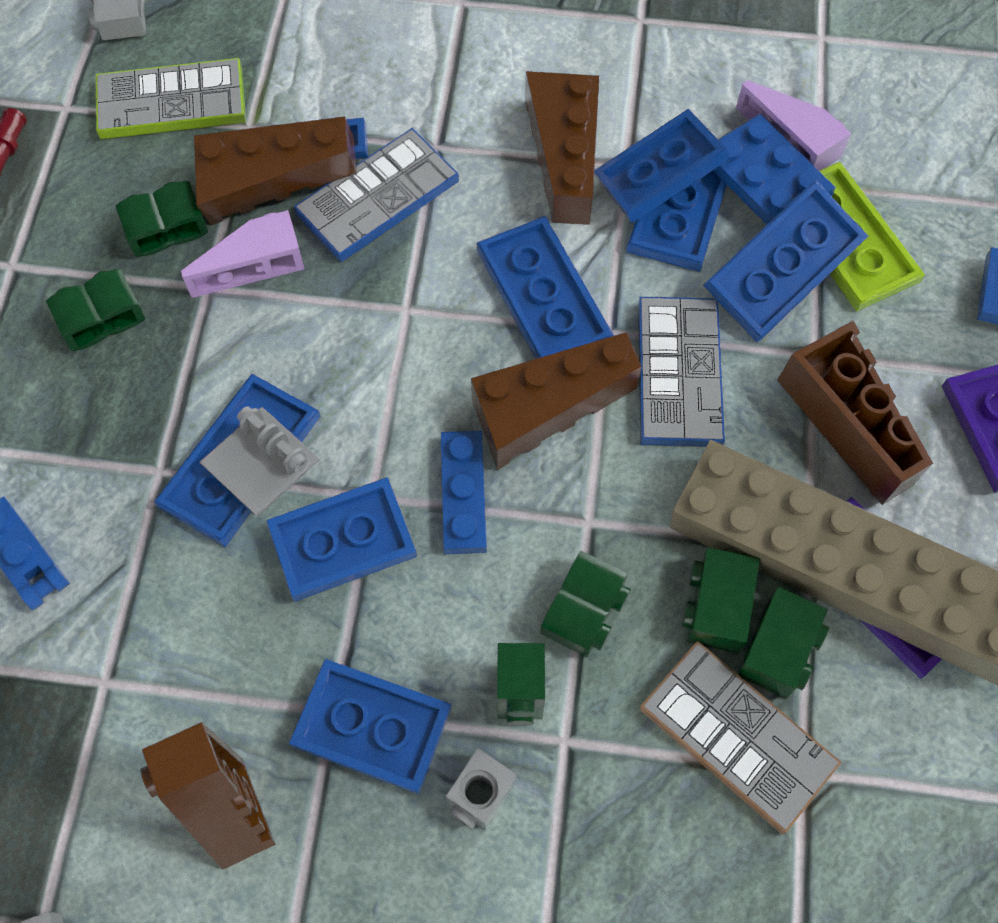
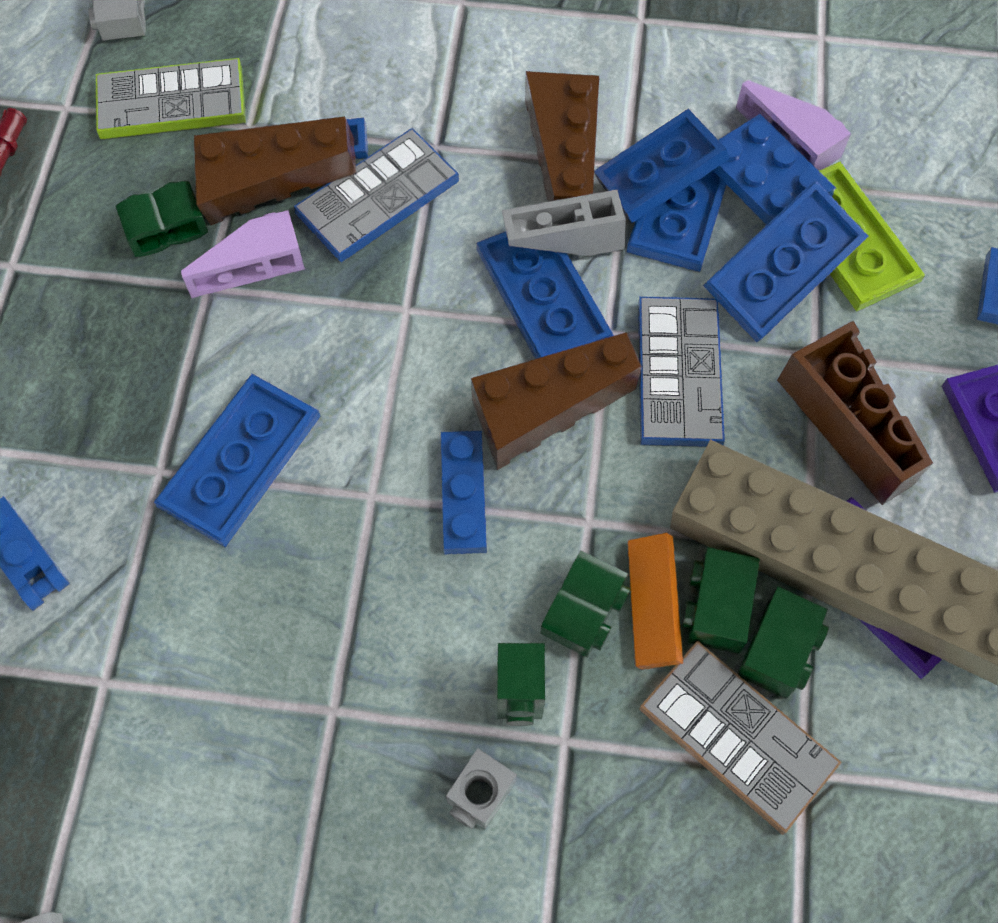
(95, 309): dark green brick -> none
(208, 793): reddish brown wedge -> none
(259, 460): light grey hinge -> none
(341, 539): blue plate -> none
(371, 726): blue plate -> none
(569, 225): none -> light grey slope
(654, 602): none -> orange tile

